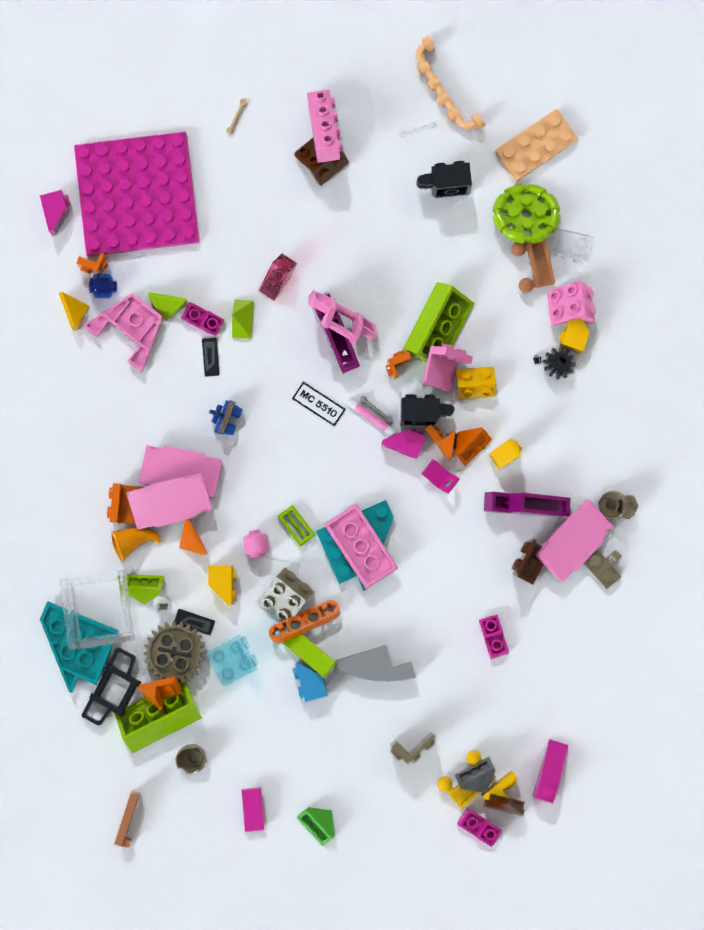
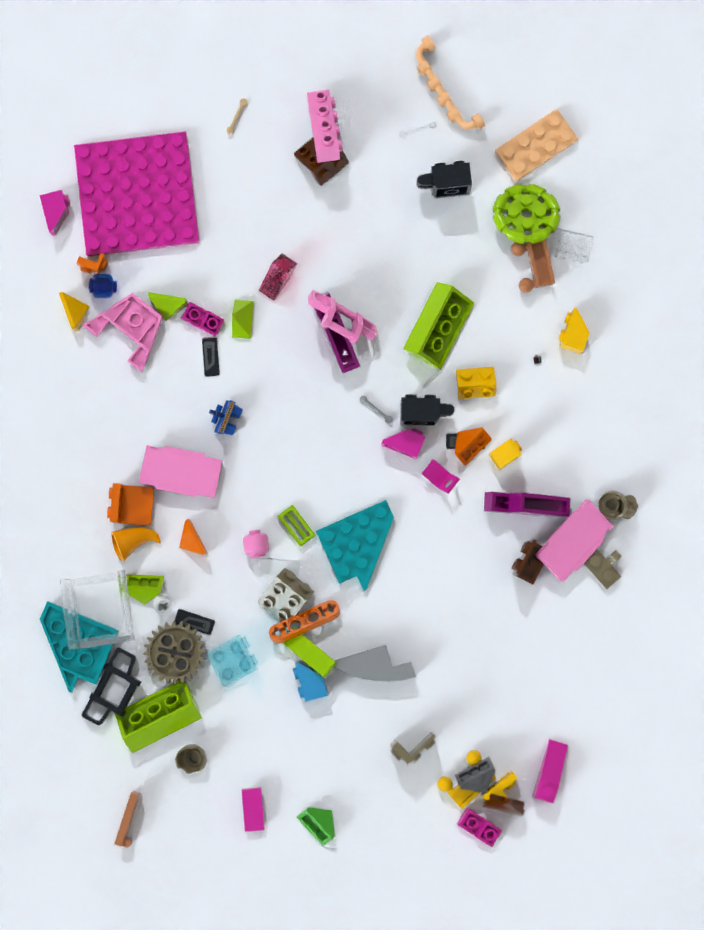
(160, 689): orange slope -> none
(169, 501): bright pink piece -> none
(221, 581): yellow slope -> none
(318, 403): sticker -> none
(361, 546): bright pink tile -> none
(371, 417): bright pink bar -> none
(398, 359): orange bracket -> none
(442, 366): bright pink bracket -> none
(445, 445): orange slope -> none
(493, 636): dark pink slope -> none
(552, 358): black gear -> none
(571, 303): bright pink bracket -> none

